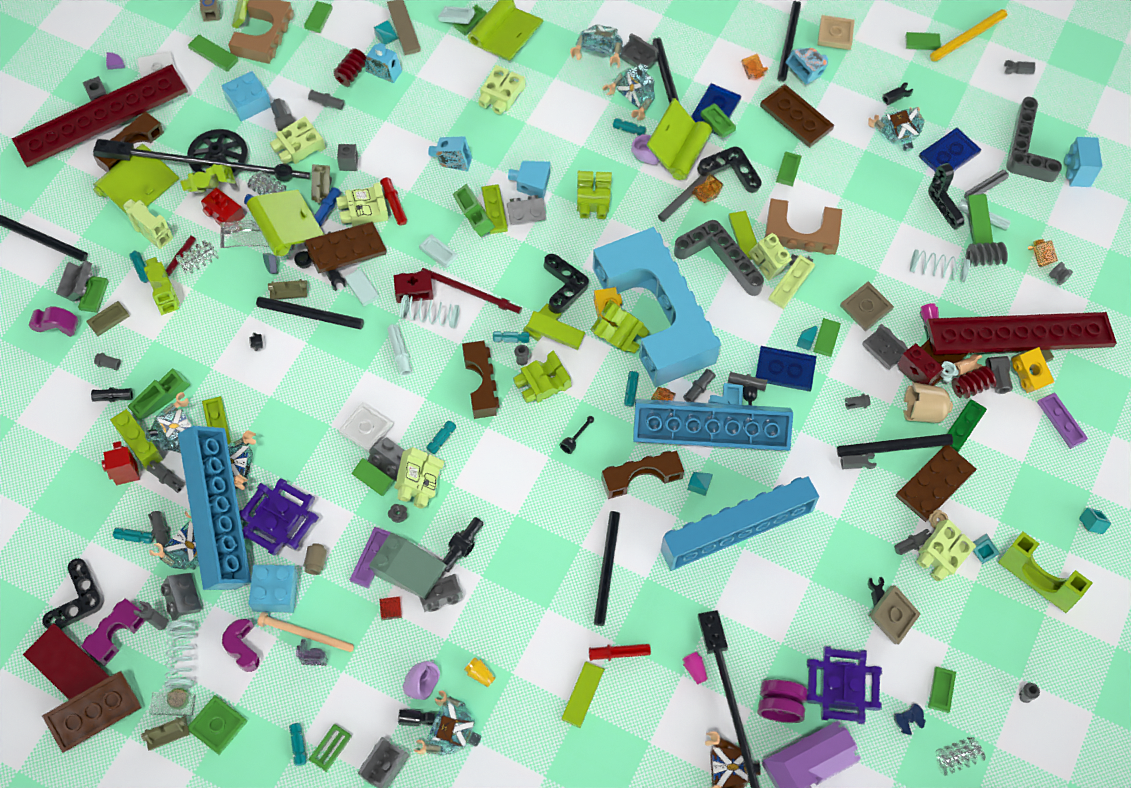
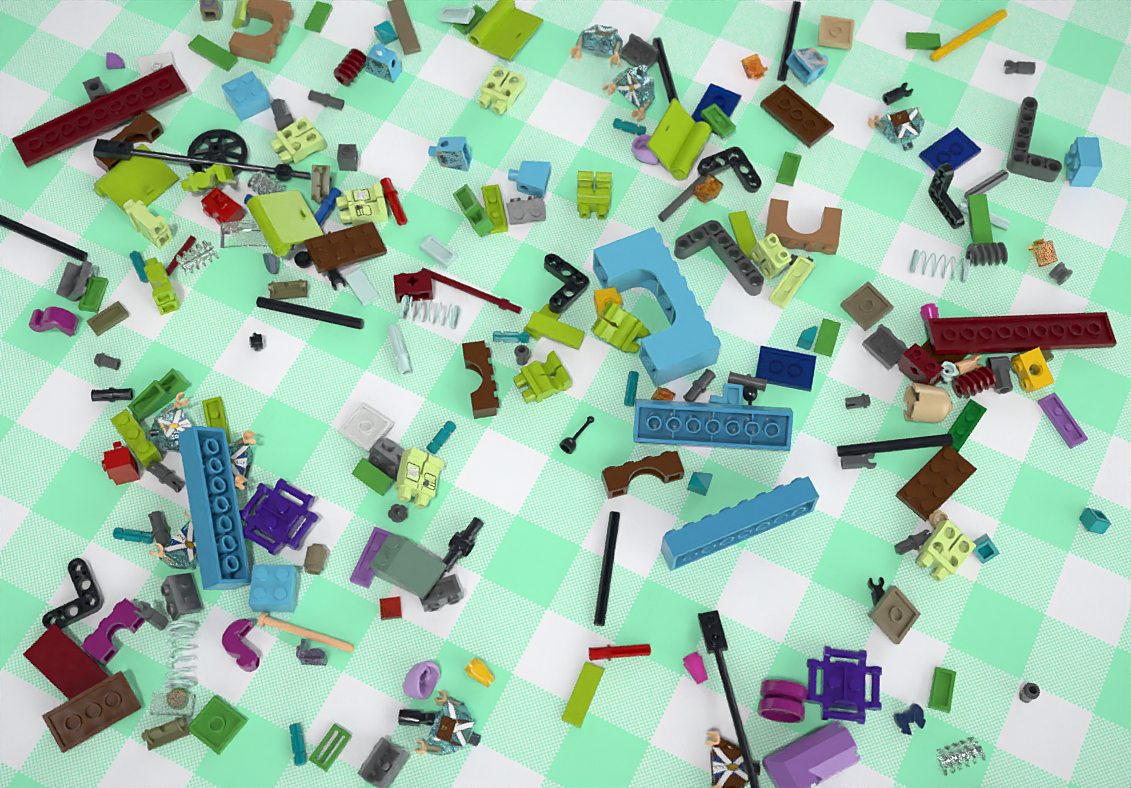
(1059, 591): lime arch -> none

